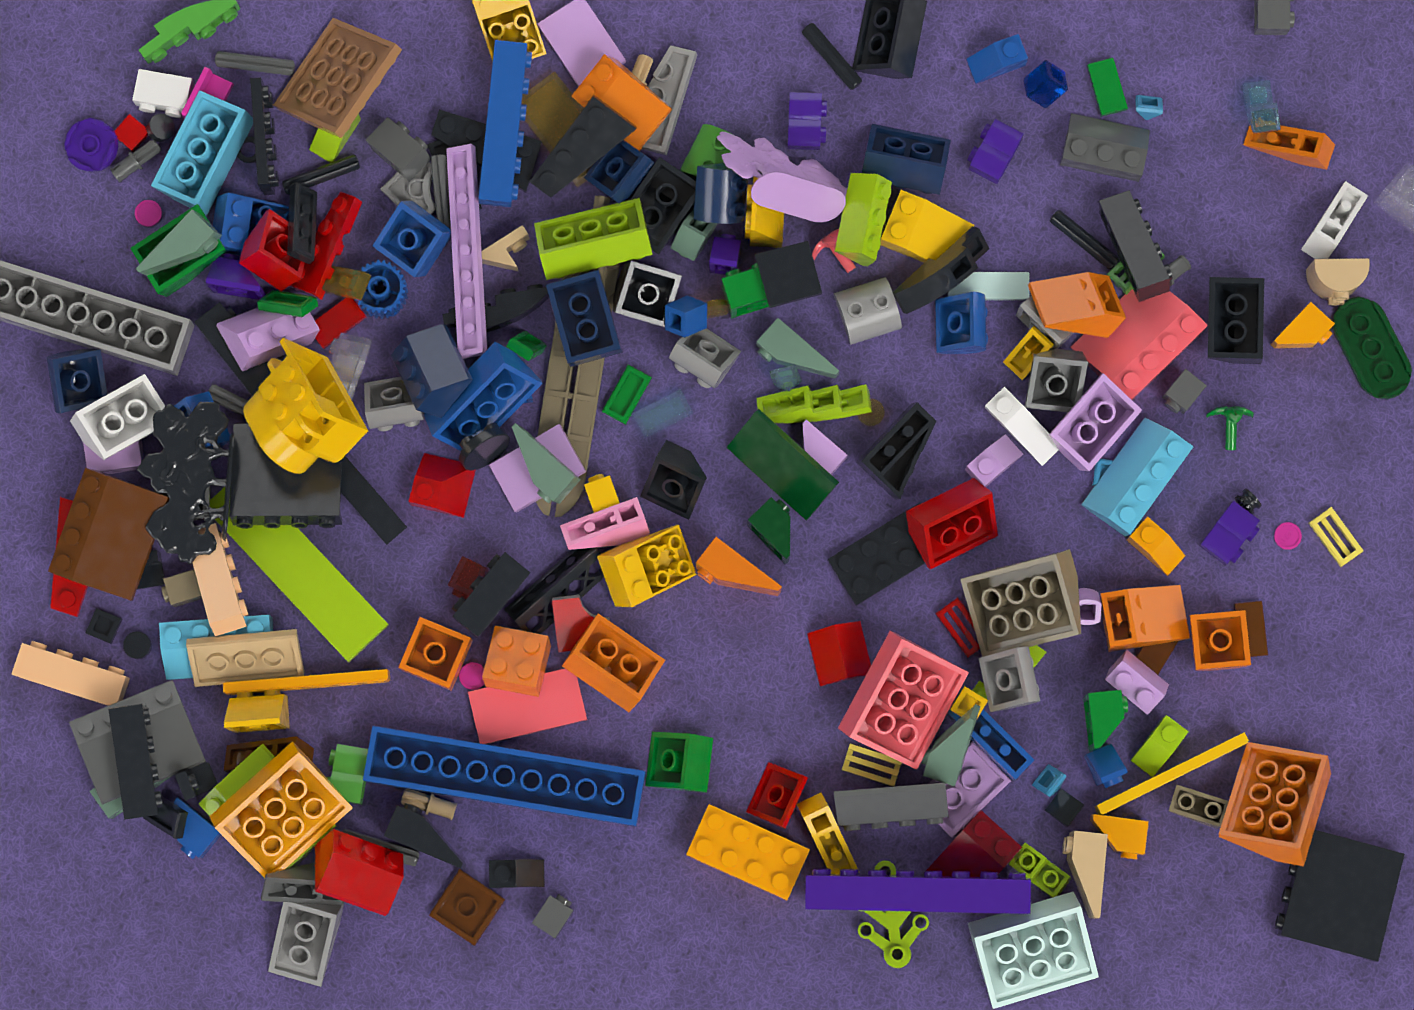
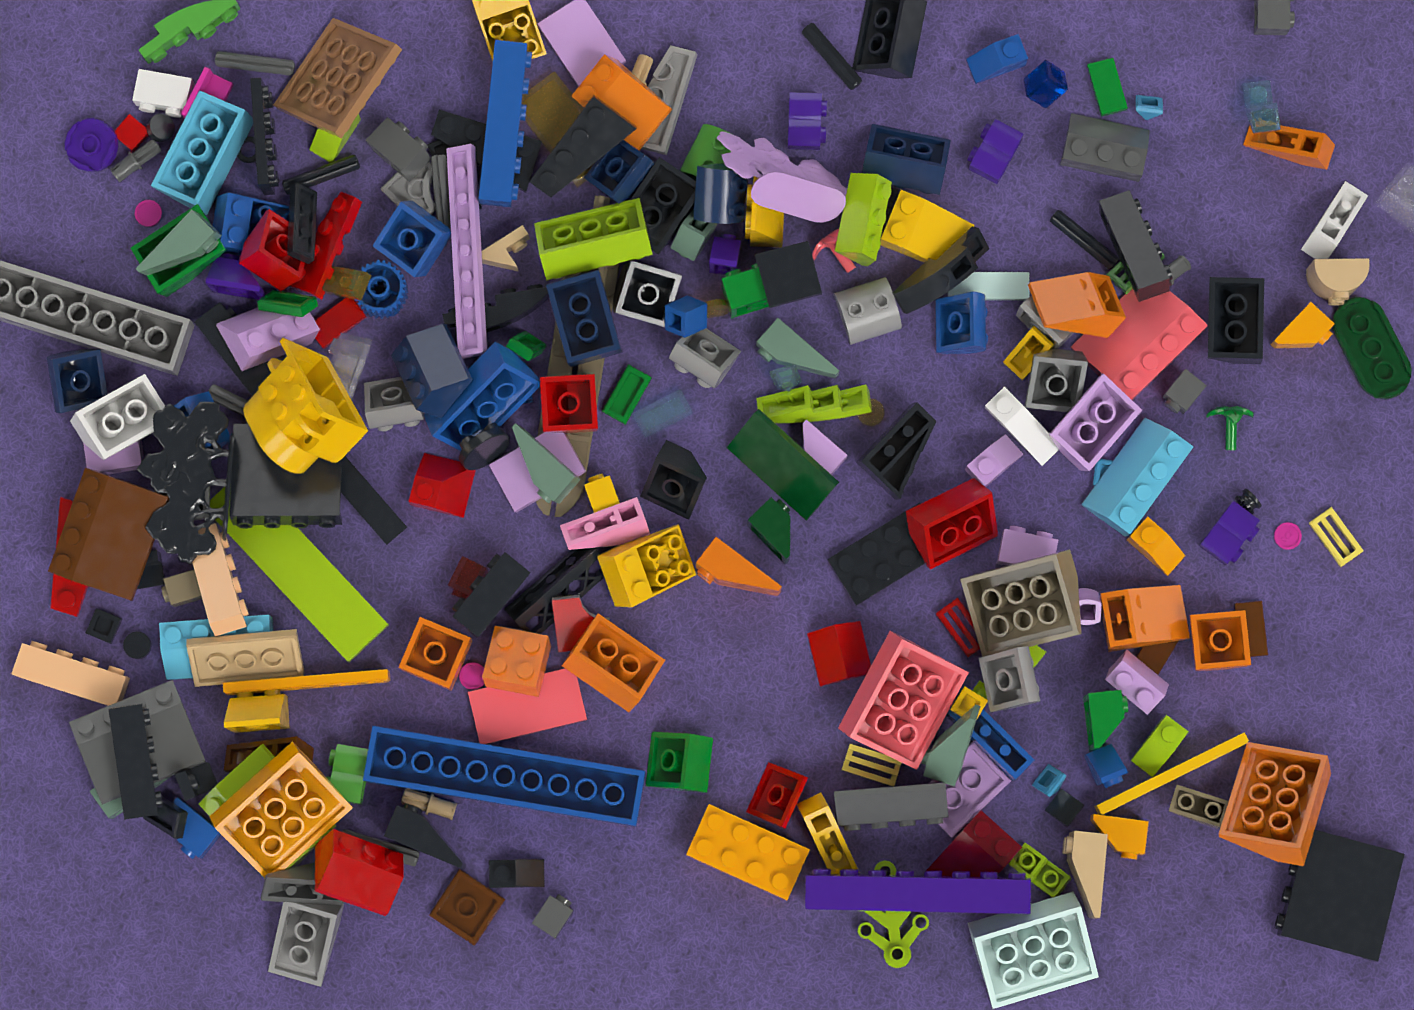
(569, 403): none -> red slope
(1021, 546): none -> lavender brick

